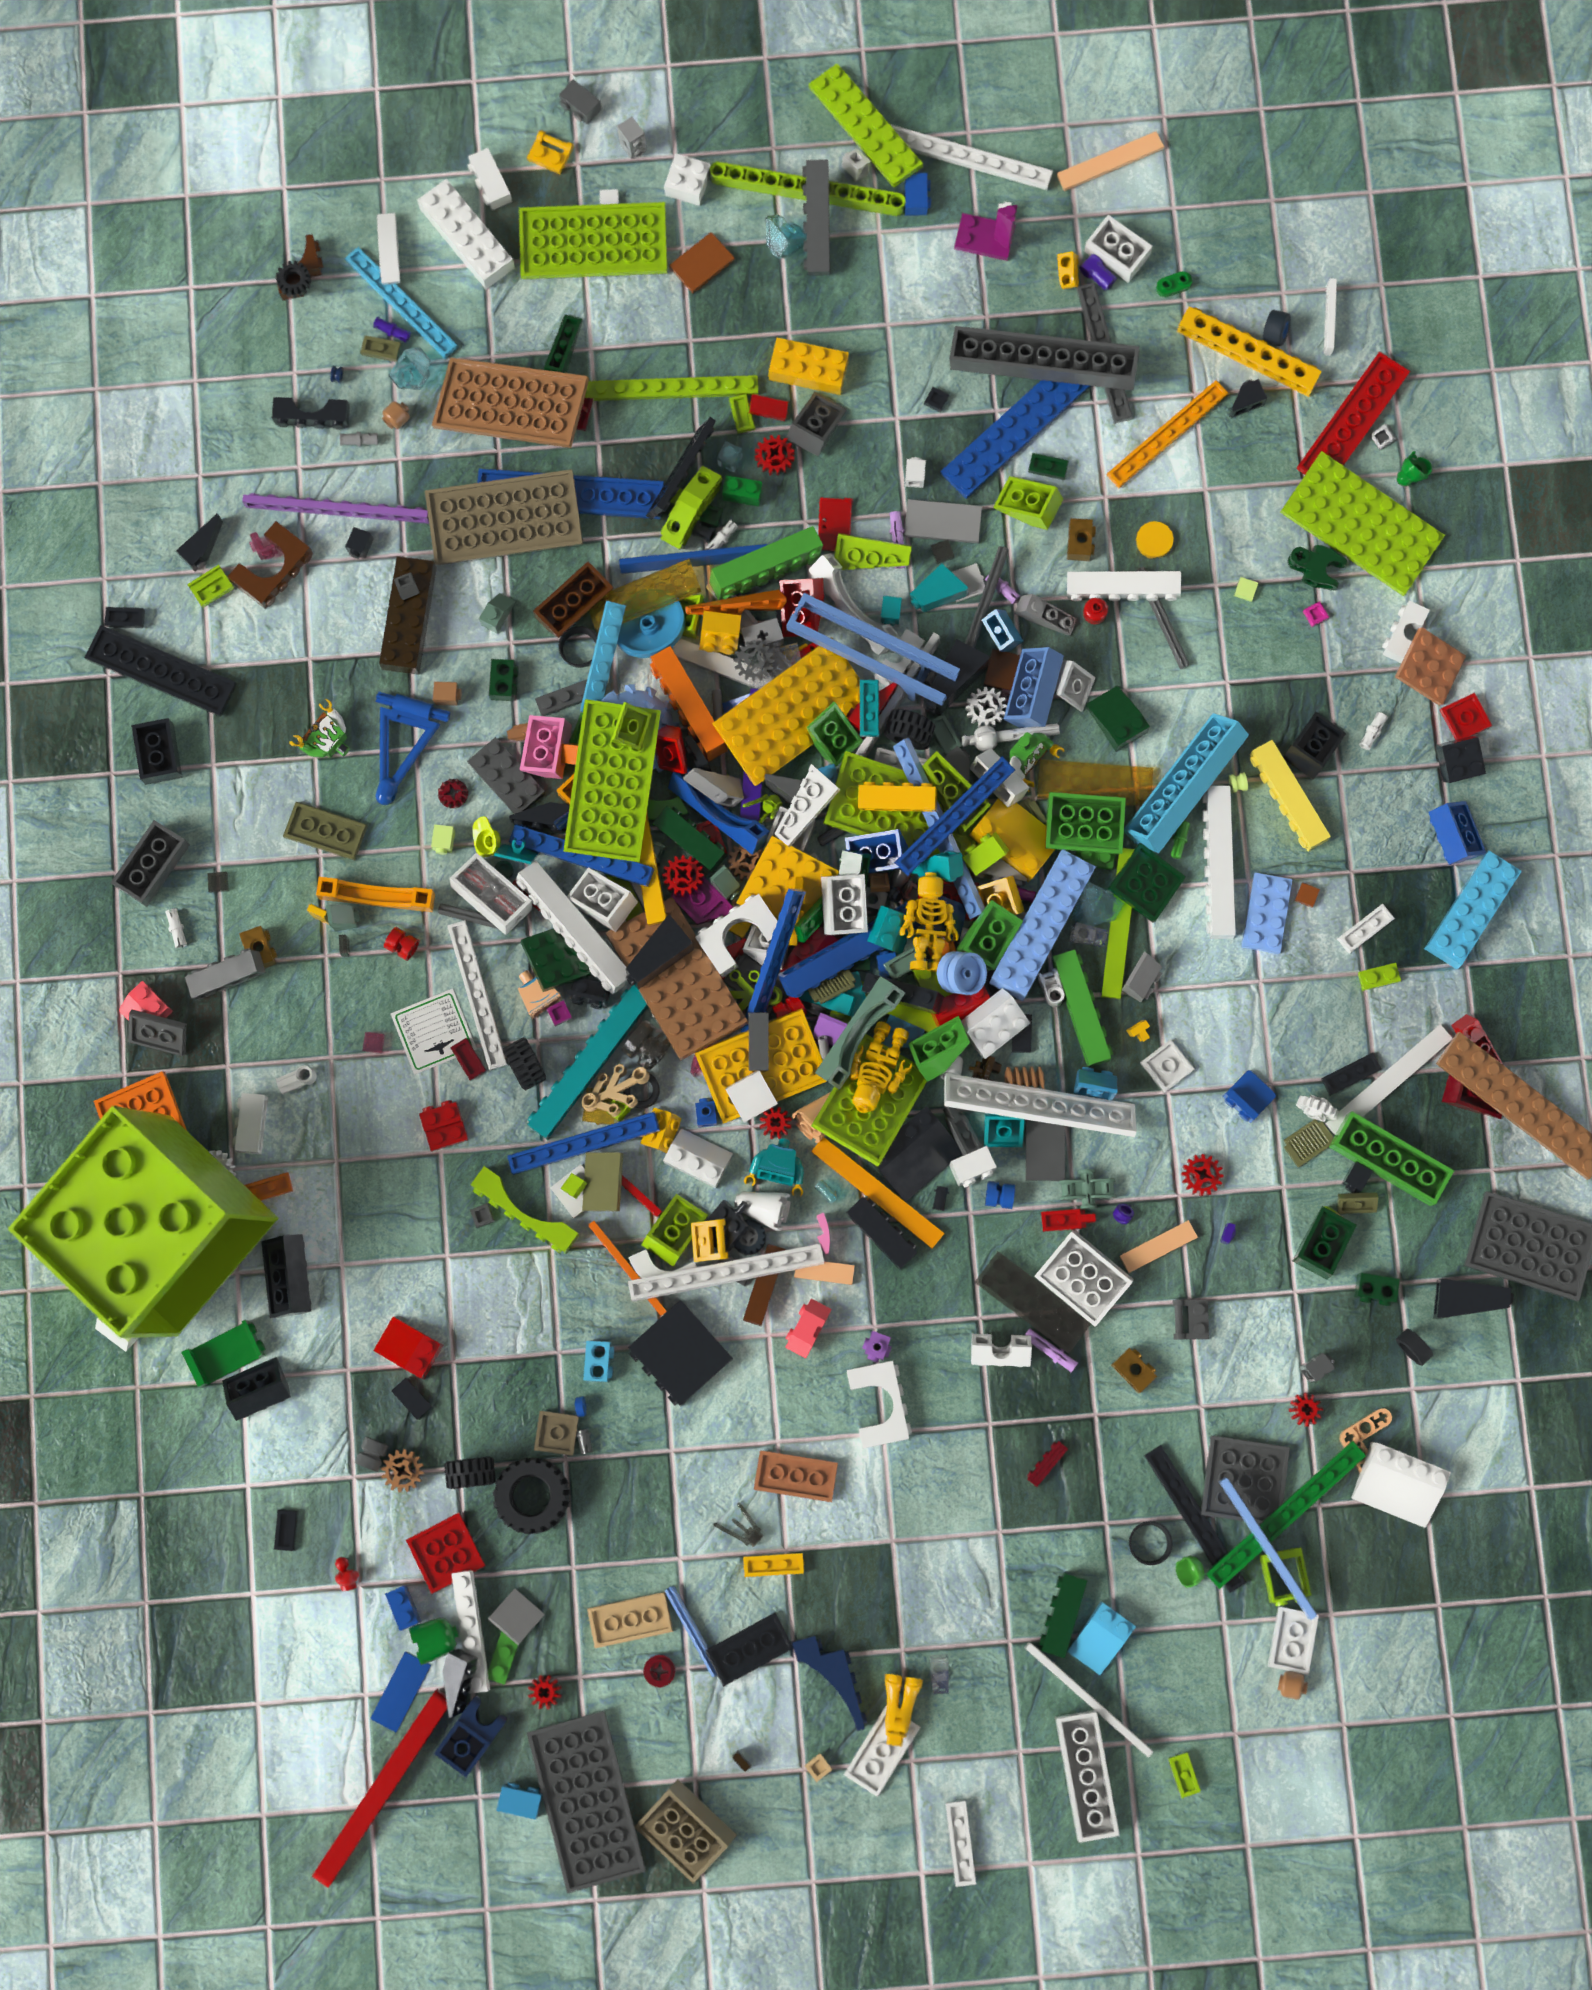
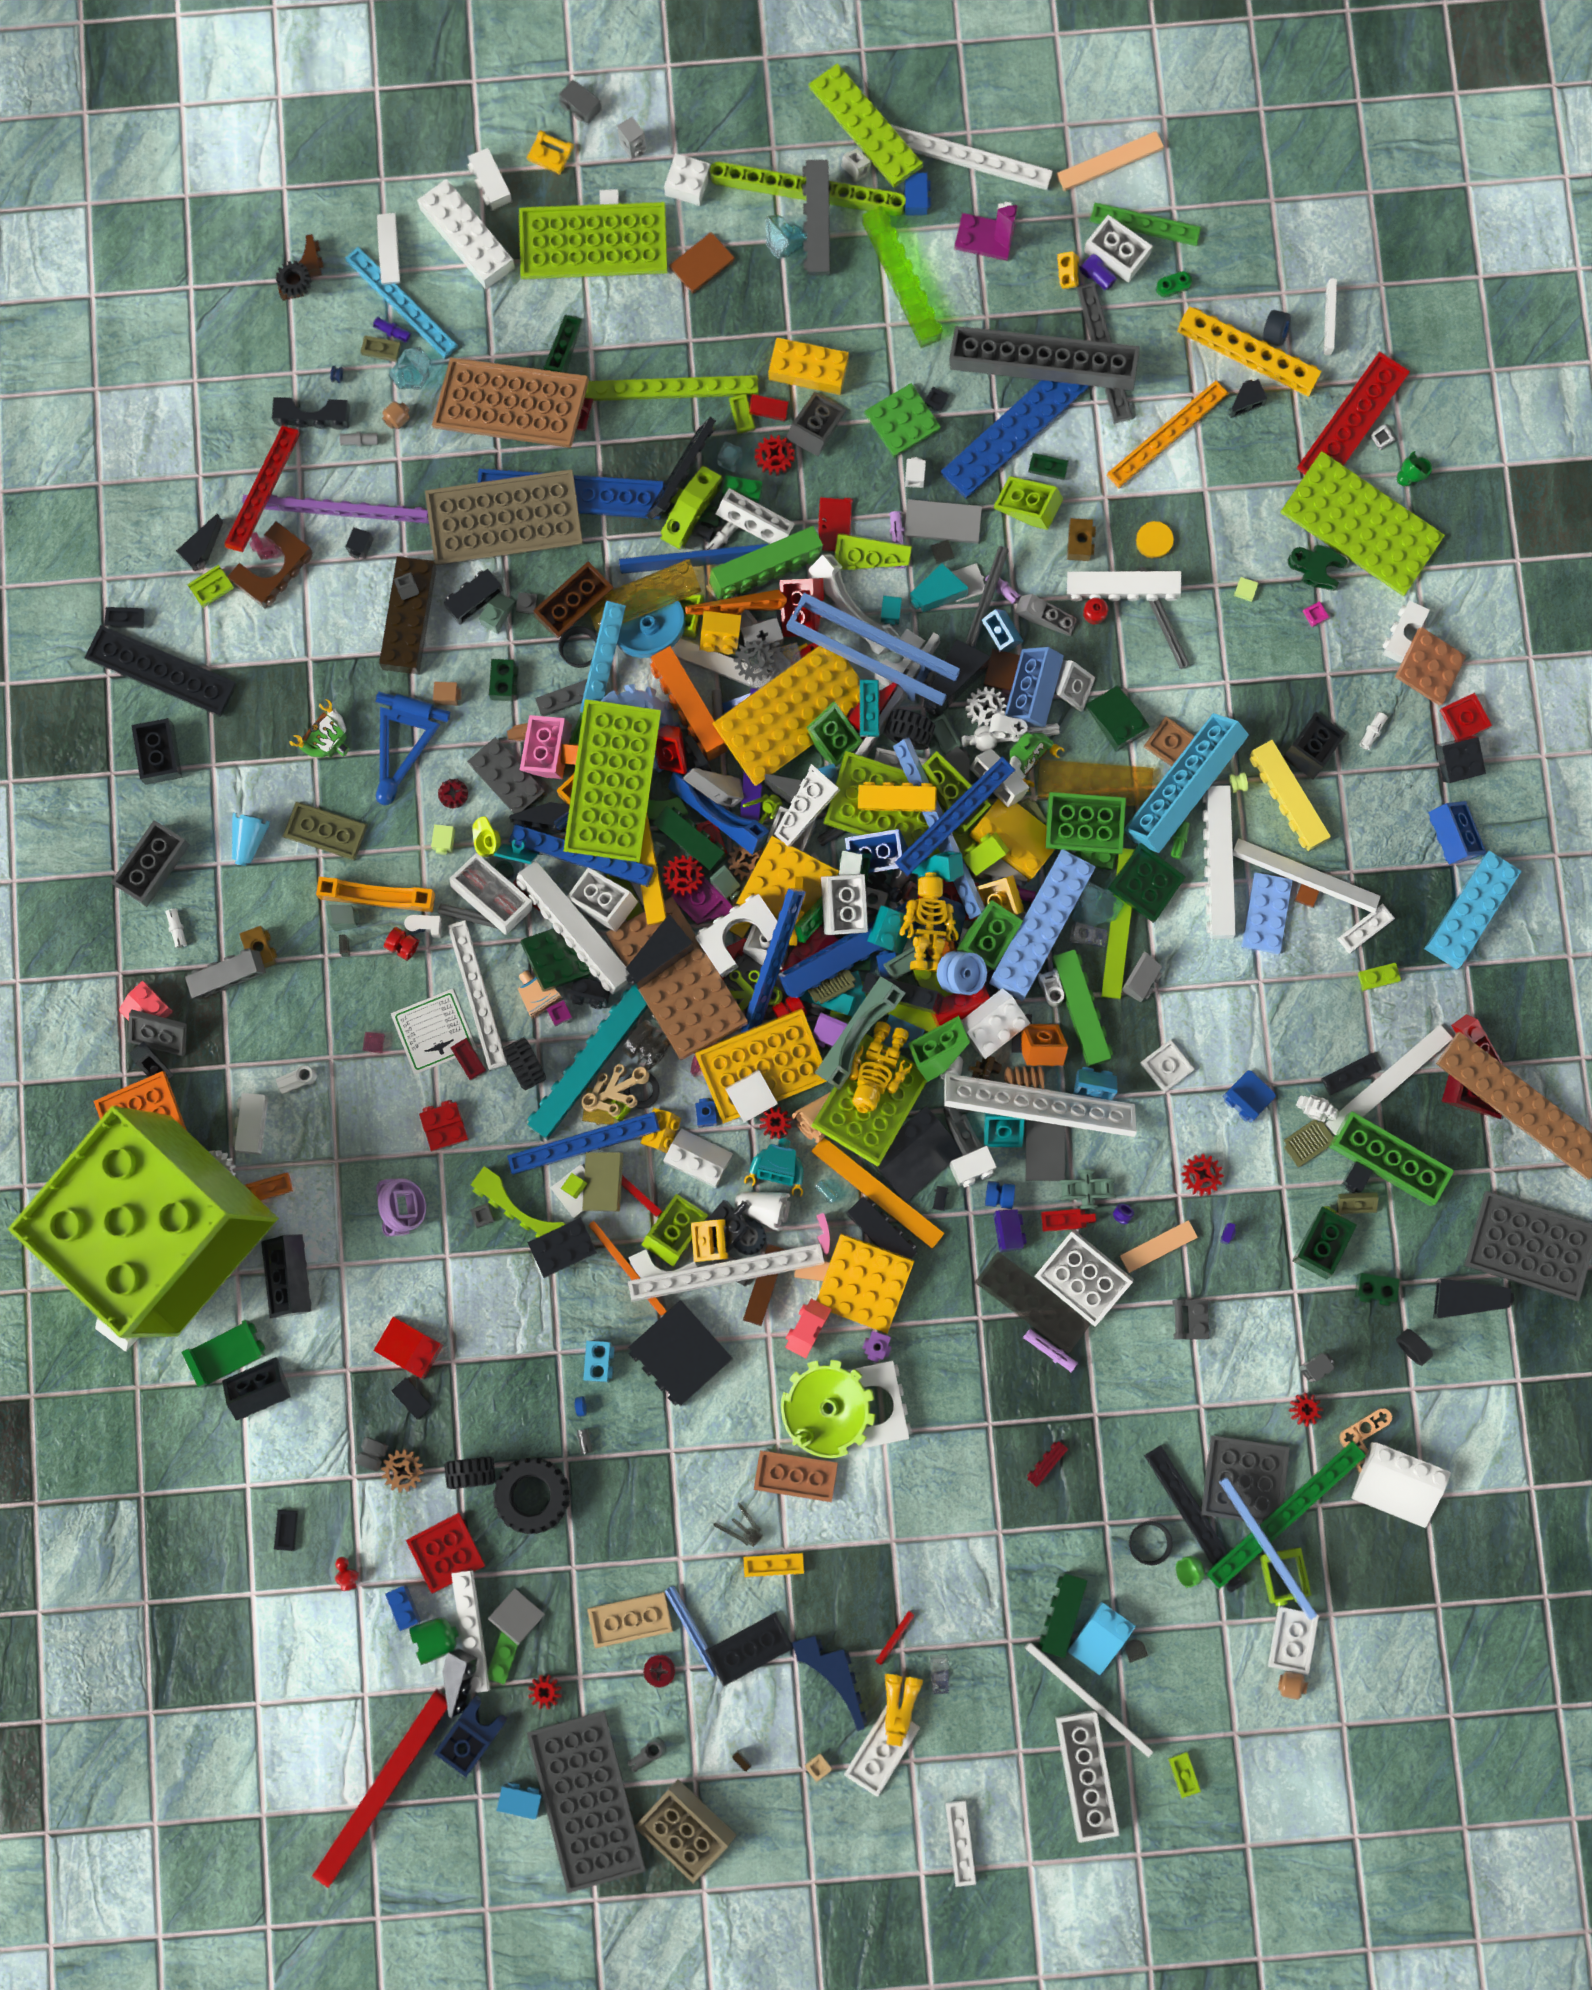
(148, 1060): none -> black slope
(217, 882): clear smoke tile -> none
(246, 837): none -> medium azure cone
(262, 489): none -> red plate
(318, 913): yellow tile -> none
(388, 1192): none -> lavender piece
(400, 1692): blue sticker -> none
(424, 923): none -> white leg
(473, 596): none -> black brick
(526, 603): none -> dark grey plate
(556, 1433): dark tan plate -> none
(562, 1247): none -> black plate
(631, 726): lime slope -> none
(647, 1755): none -> dark grey pin
(753, 517): none -> white brick
(758, 1041): dark grey tile -> none
(807, 1411): none -> lime piece
(823, 1046): light grey piece -> none
(864, 1282): none -> yellow plate
(879, 882): medium nougat tile -> none
(894, 1638): none -> red bar
(901, 277): none -> clear neon green brick
(902, 420): none -> bright green plate
(1006, 727): none -> white piece
(1009, 1230): none -> dark purple slope
(1015, 1354): white arch -> none
(1043, 1045): none -> orange slope
(1123, 1364): pearl gold brick -> none
(1135, 1650): none -> clear smoke tile
(1139, 1030): yellow tile -> none
(1148, 224): none -> bright green tile
(1169, 741): none -> medium nougat tile
(1306, 875): none -> white tile

